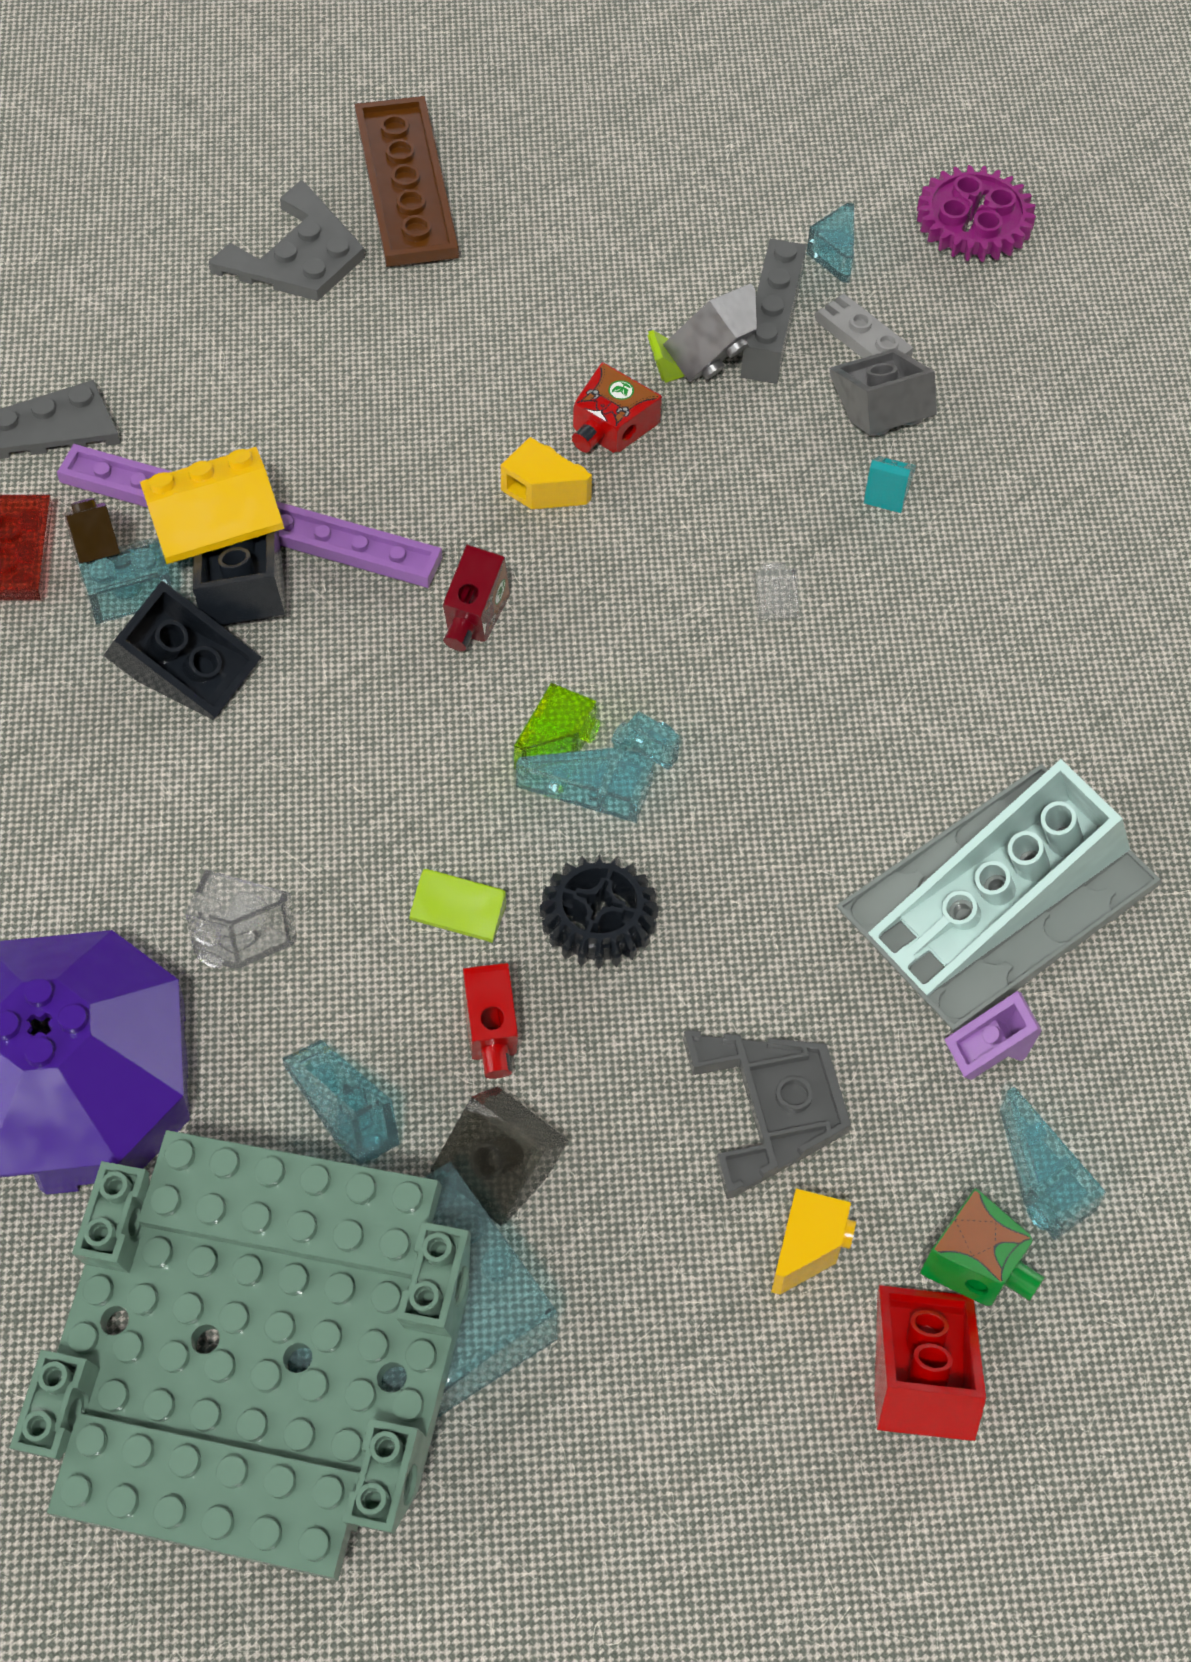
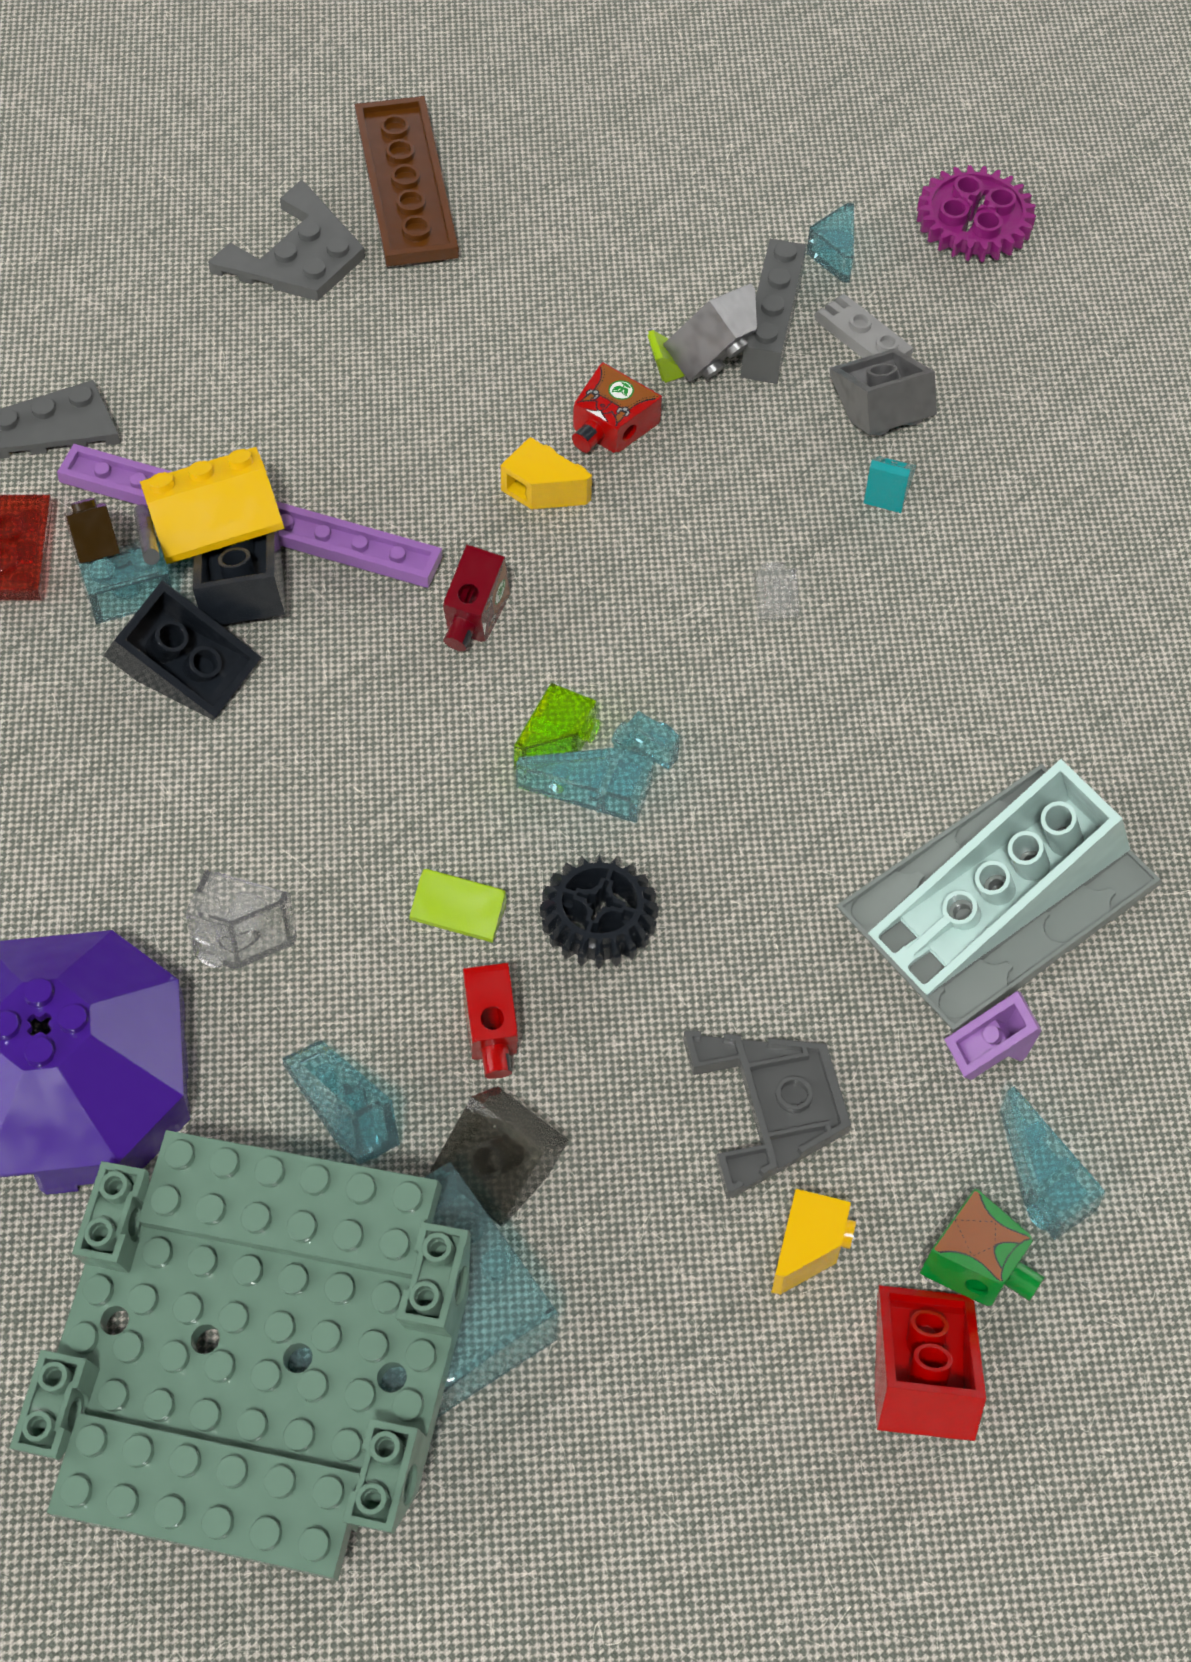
(146, 535): none -> dark grey bar

